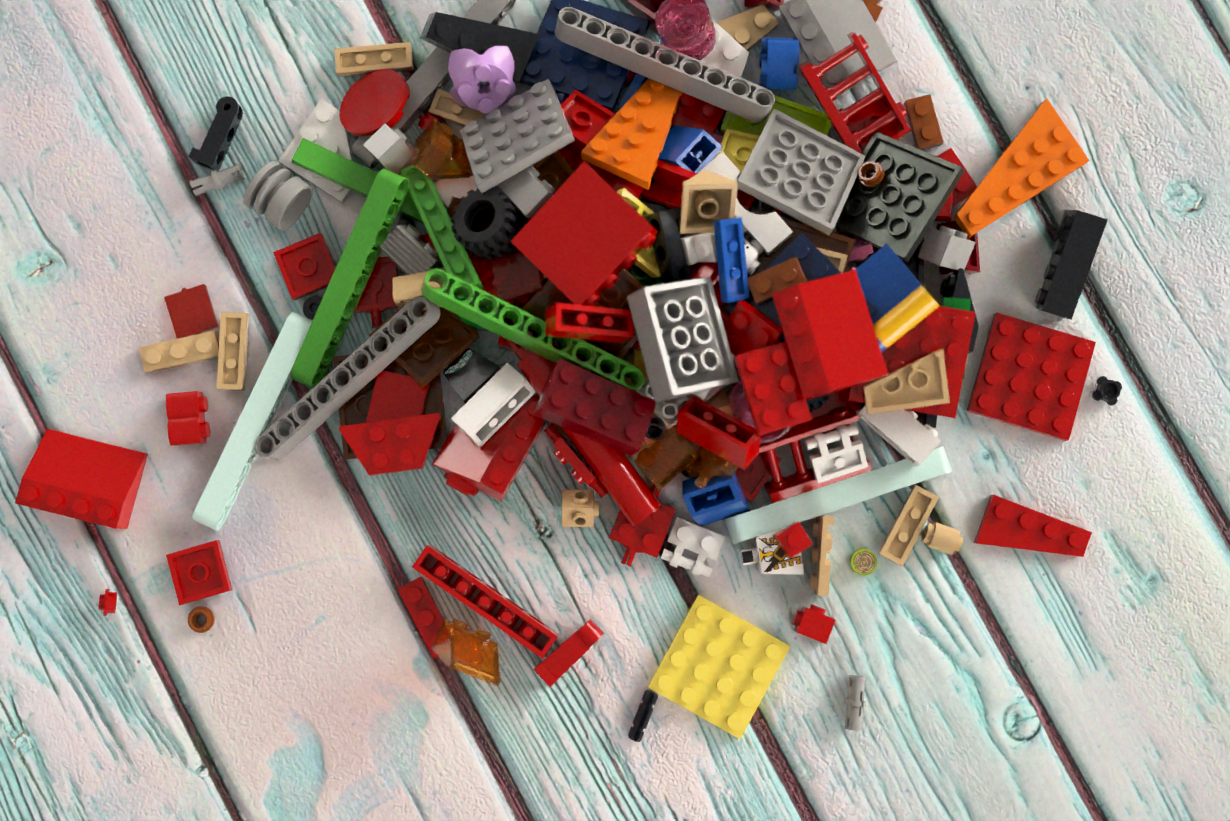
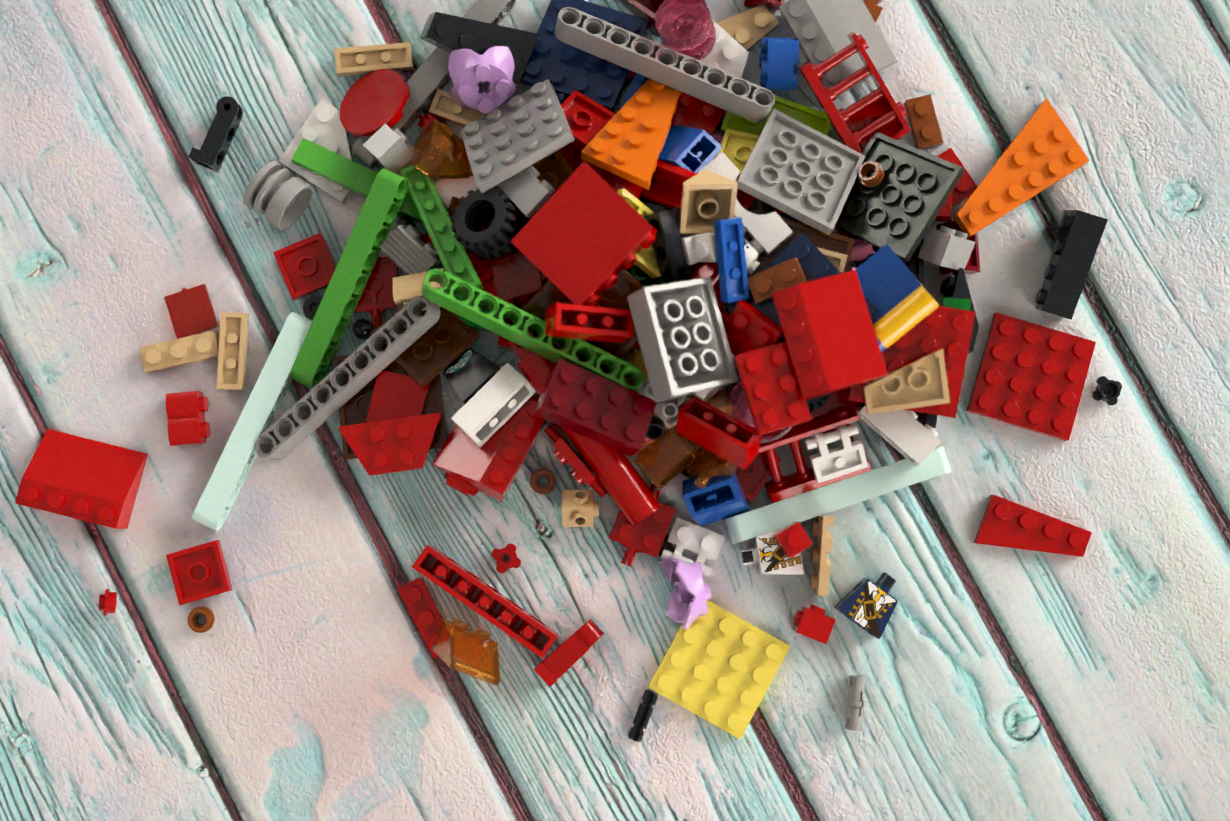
(217, 179): light grey pin -> none
(362, 334): none -> black hinge
(499, 554): none -> red plate
(534, 481): none -> dark orange plate
(690, 592): none -> lavender brick
(863, 562): tile -> none
(870, 604): none -> torso
(908, 525): tan plate -> none
(942, 538): tan brick -> none

